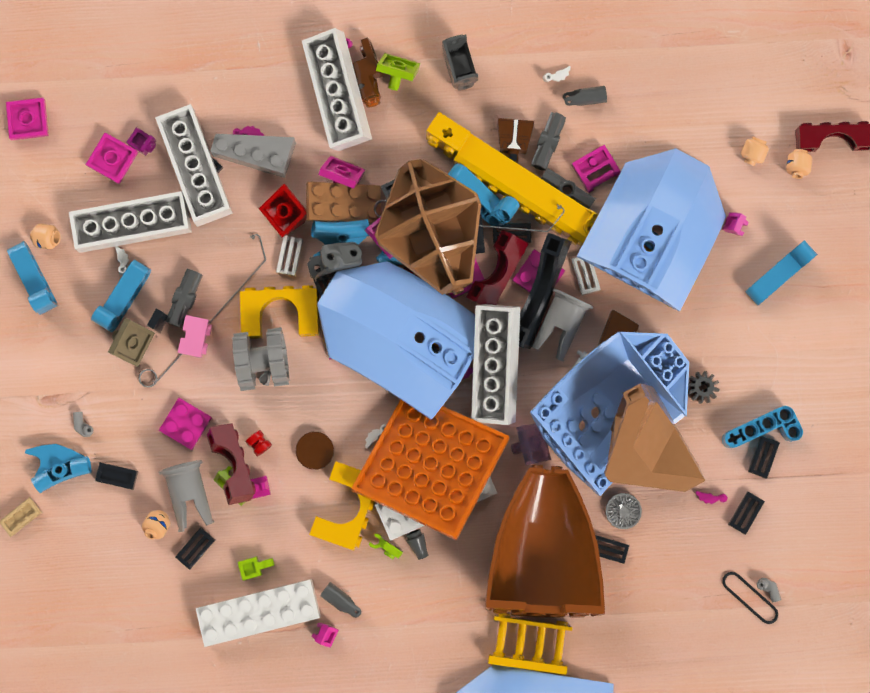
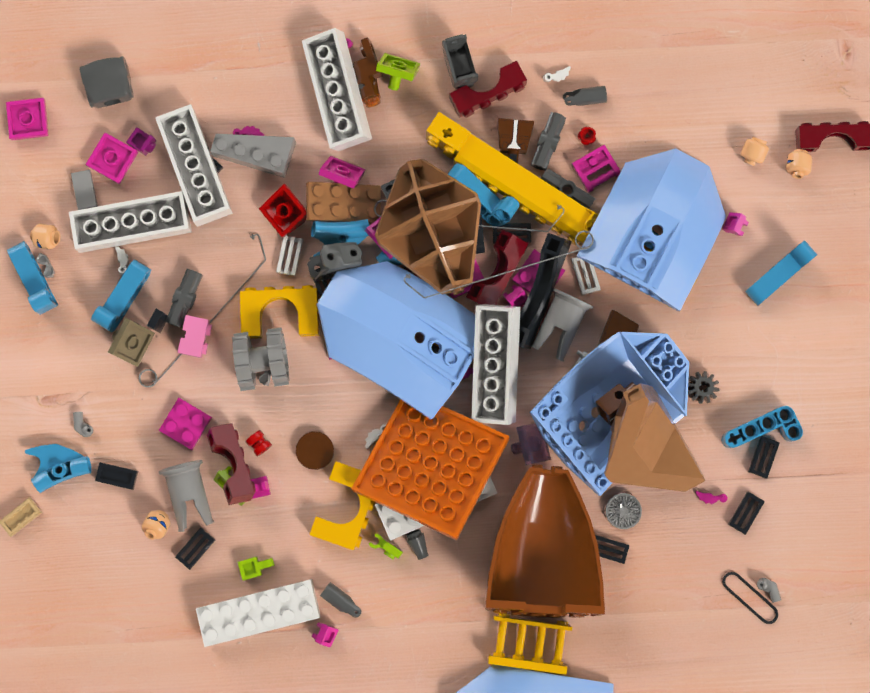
(49, 271): none -> light grey piece
(84, 189): none -> light grey tile
(107, 82): none -> dark grey piece
(467, 100): none -> dark red arch
(517, 297): none -> dark pink tile
(581, 248): none -> light grey piece
(587, 130): none -> red plate
(609, 403): none -> reddish brown torso

